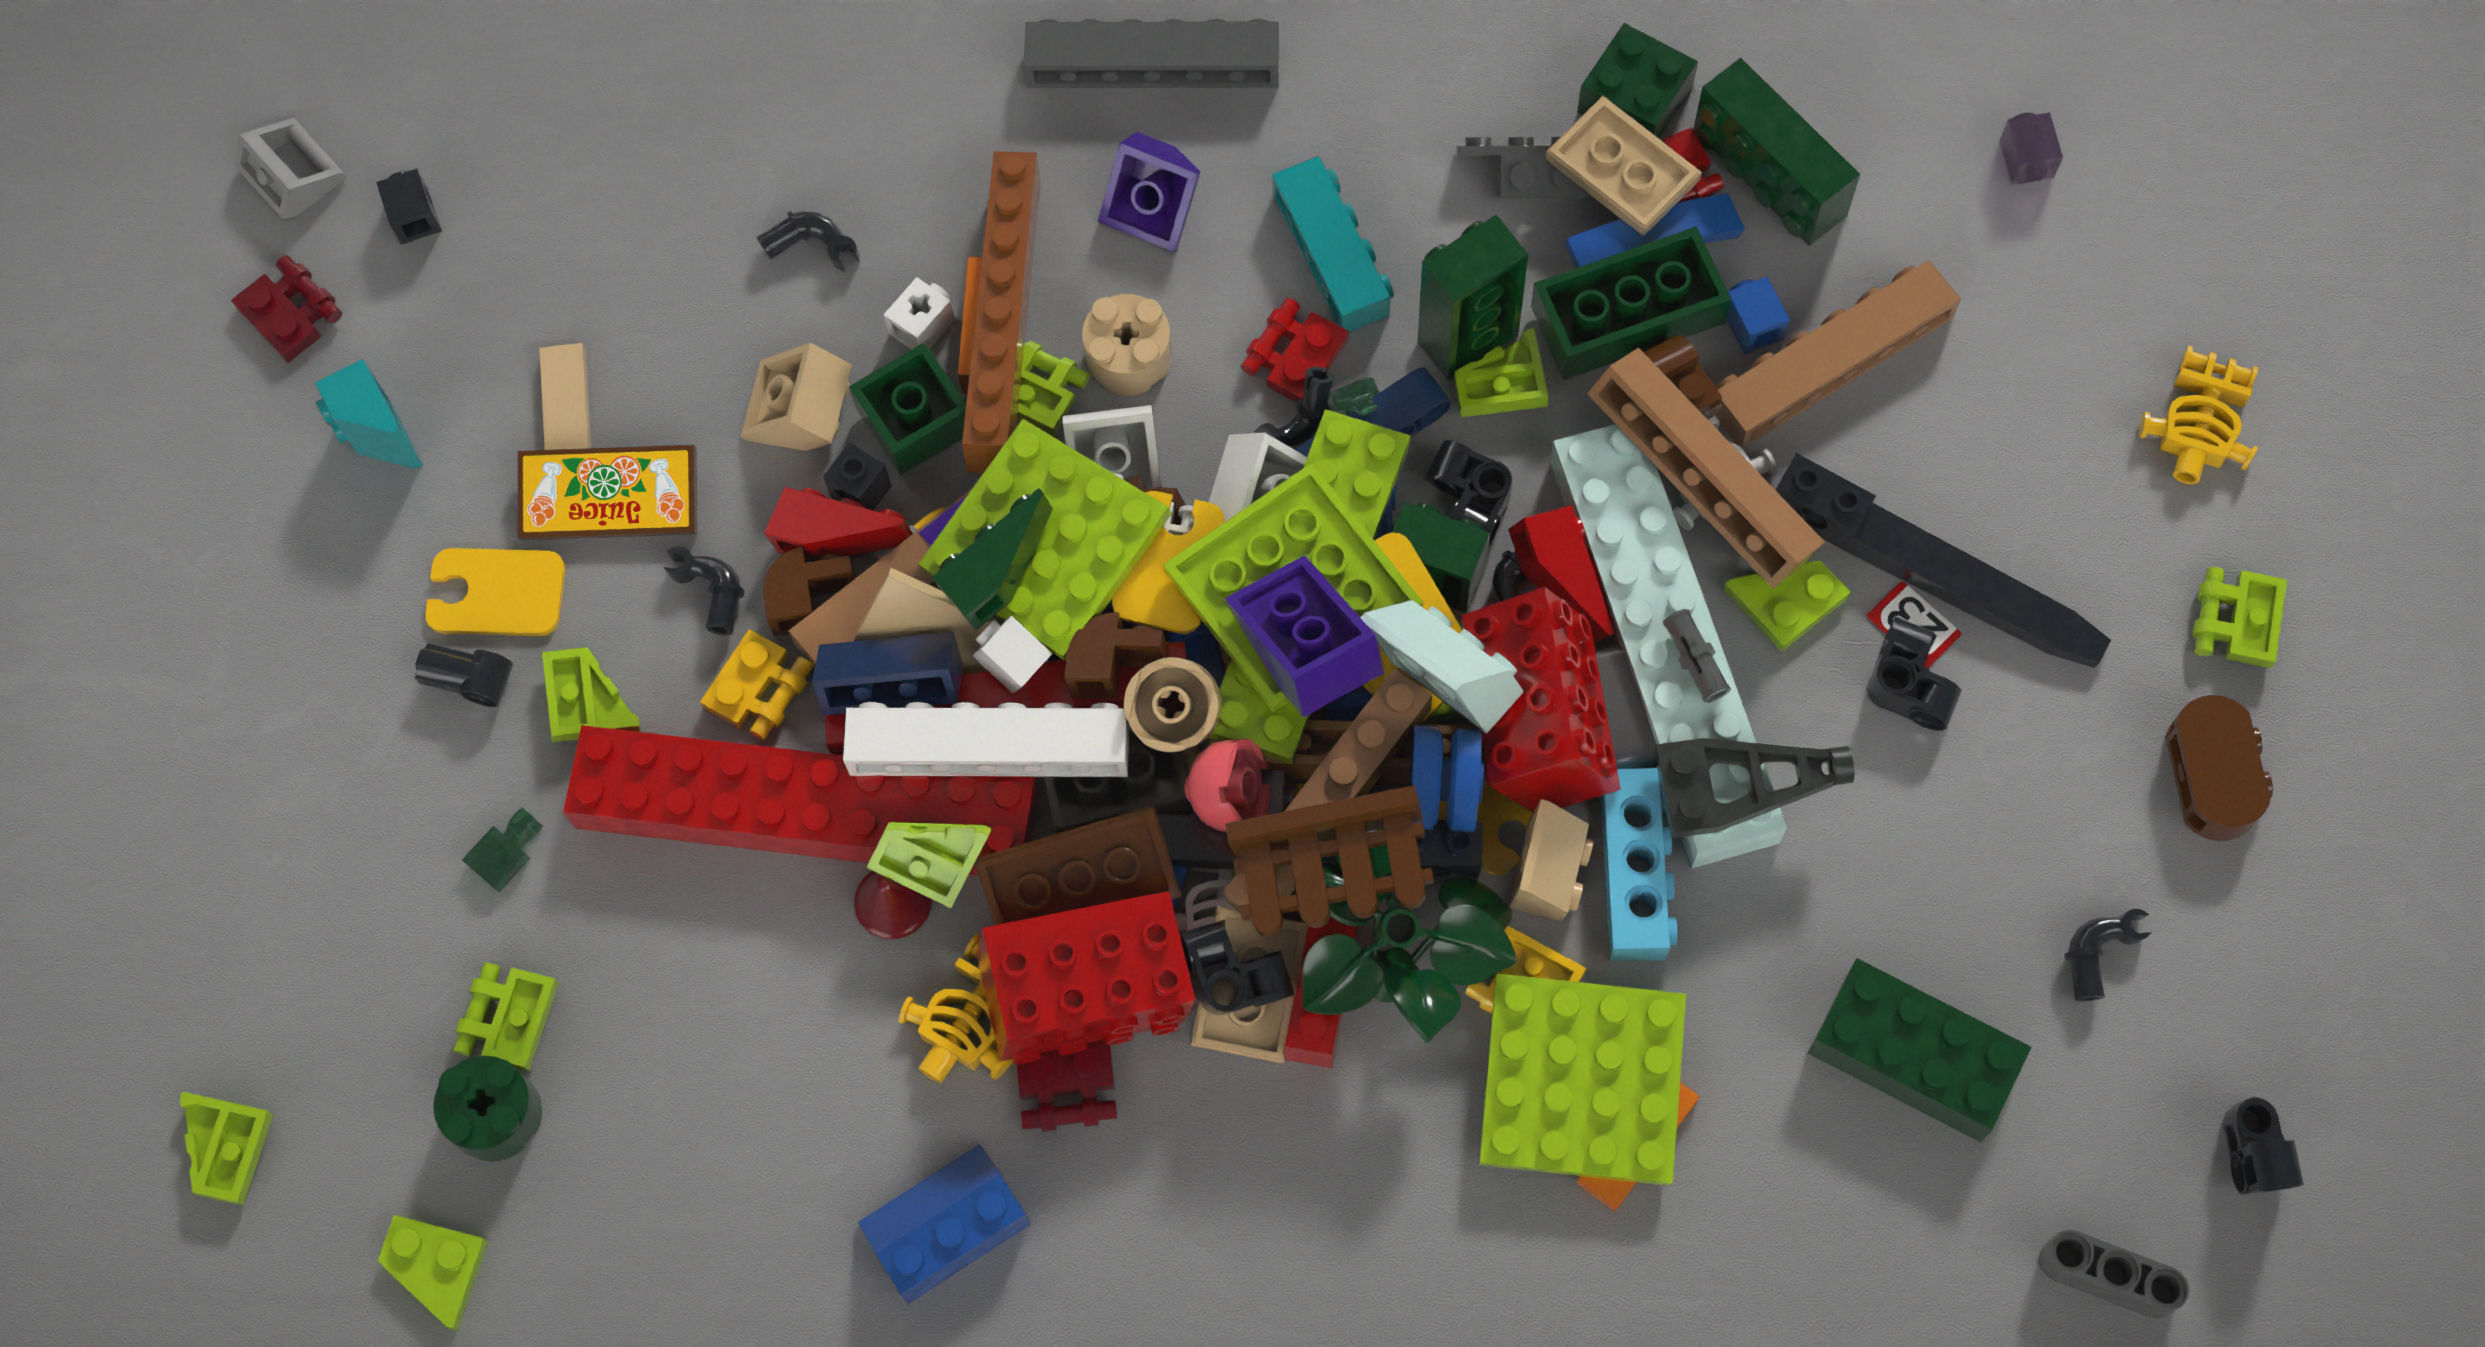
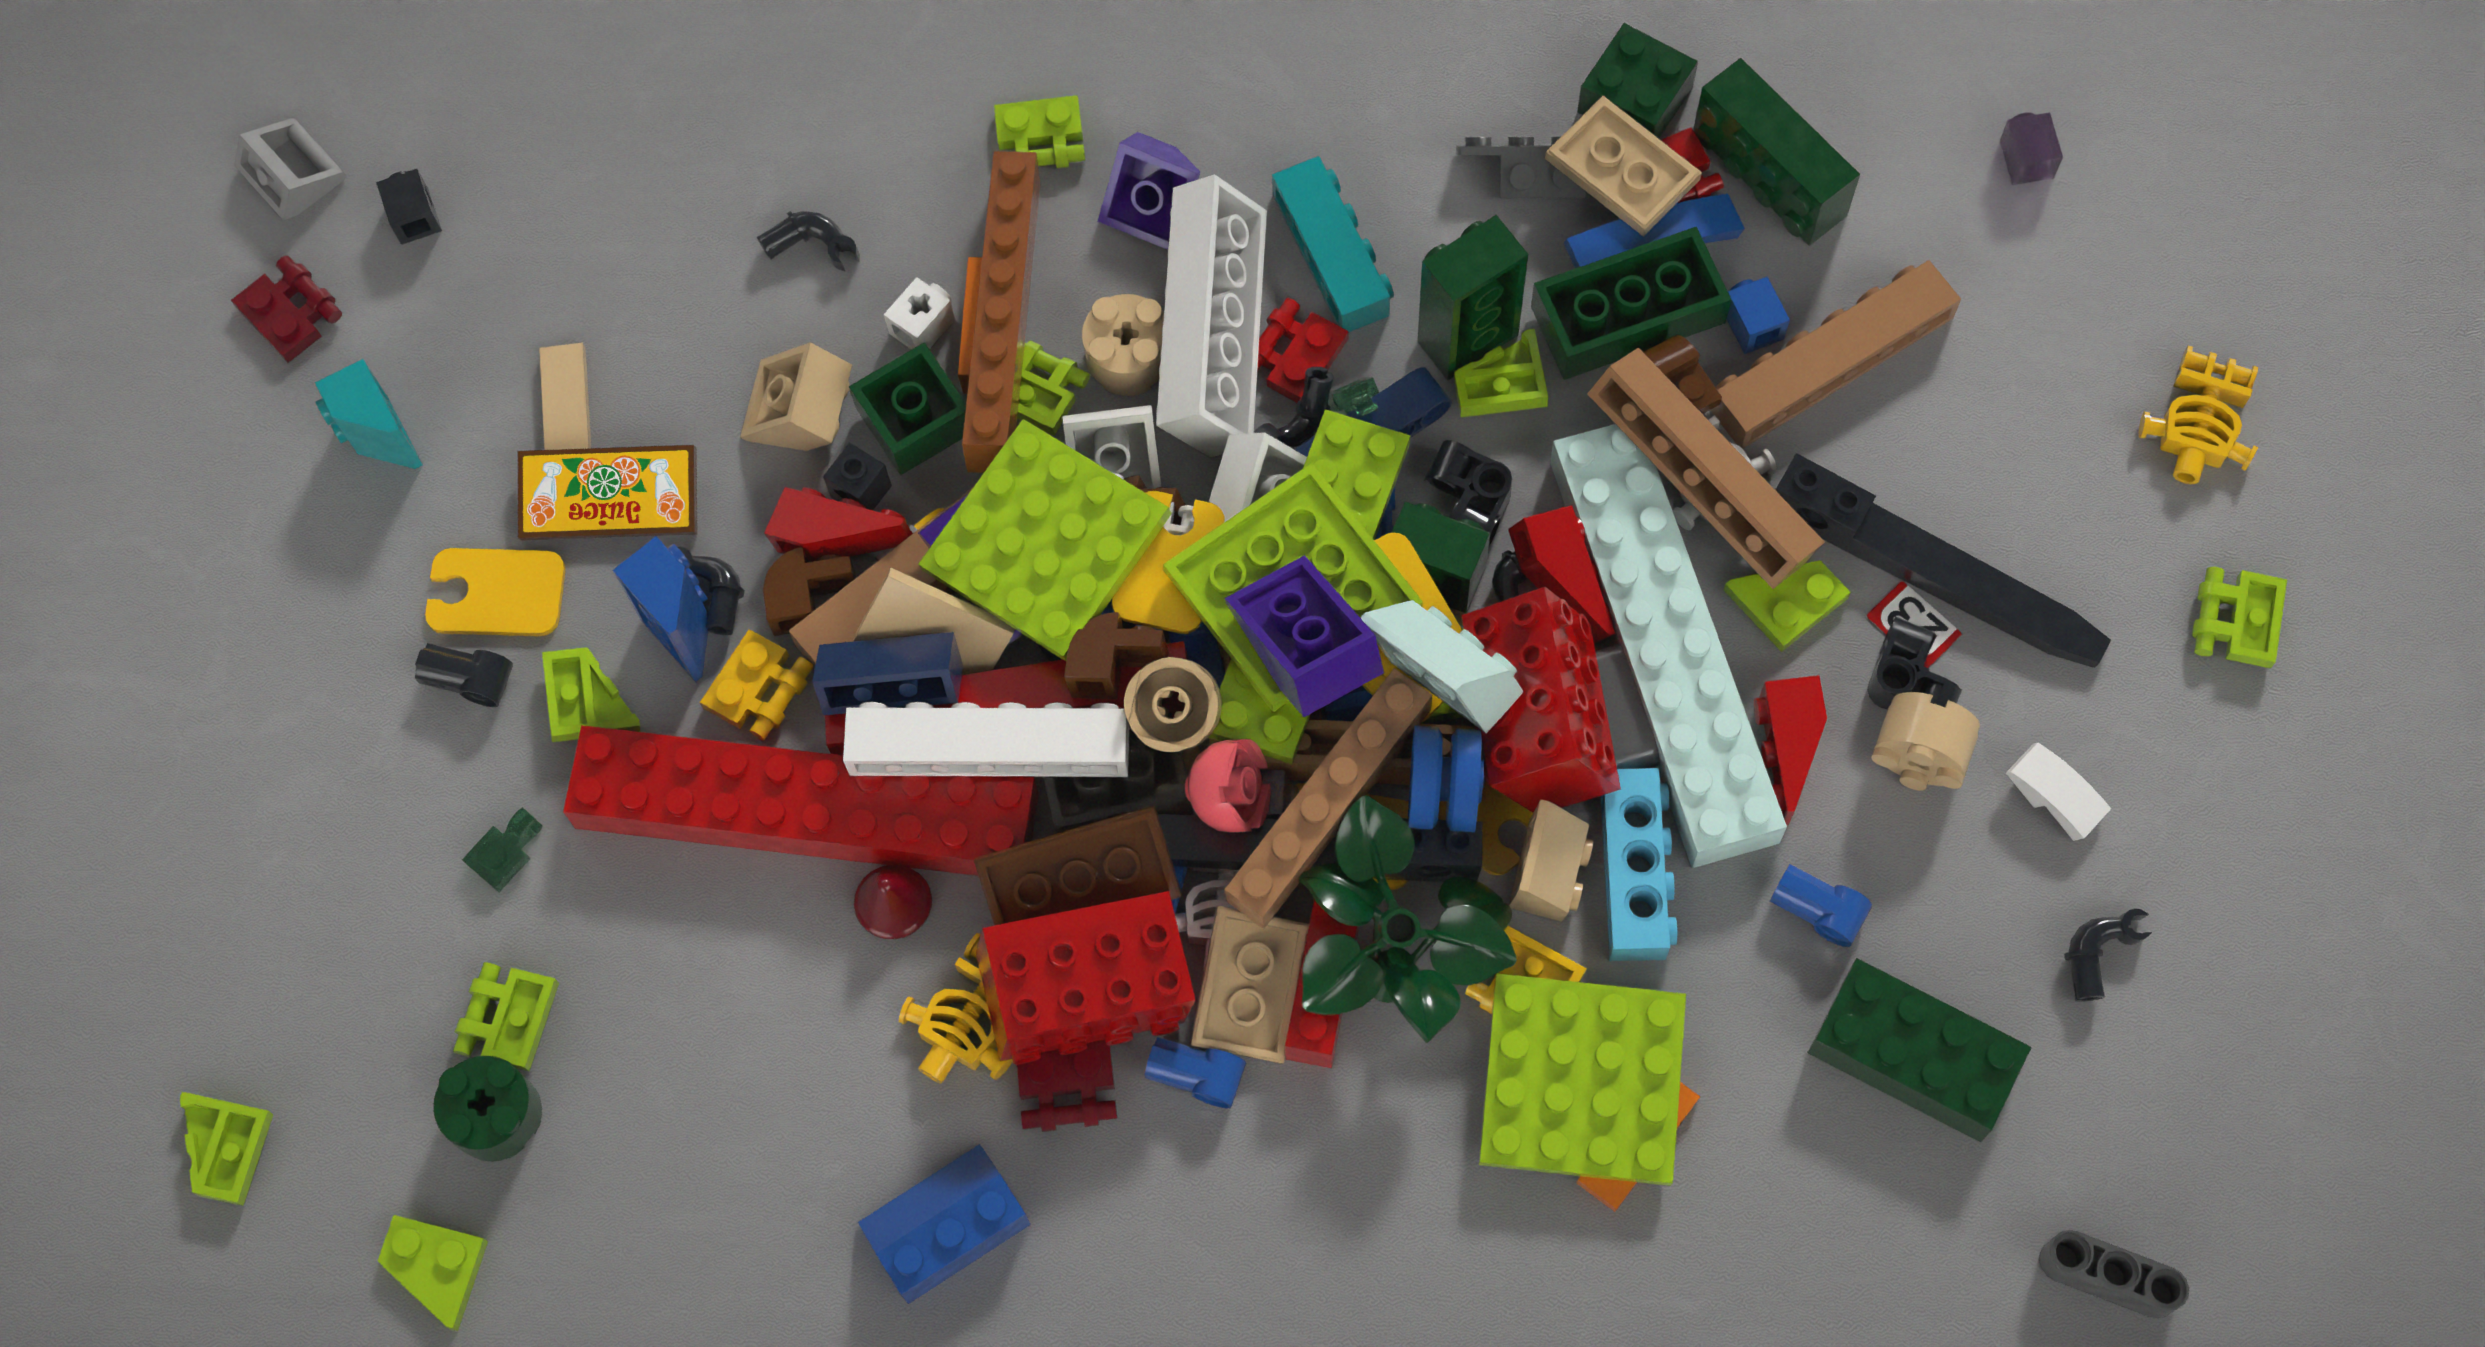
(668, 601): none -> blue slope
(929, 857): lime wing -> none
(991, 568): dark green slope -> none
(1010, 653): white brick -> none
(1042, 123): none -> lime plate
(1152, 54): dark grey brick -> none
(1207, 1074): none -> blue piece
(1211, 315): none -> white brick
(1212, 959): black piece -> none
(1302, 831): reddish brown fence -> none
(1689, 789): pearl dark grey plate -> none
(1696, 656): dark grey pin -> none
(1793, 725): none -> red slope
(1833, 911): none -> blue piece
(1926, 741): none -> tan brick
(2054, 784): none -> white slope
(2218, 768): reddish brown brick -> none
(2263, 1158): black piece -> none

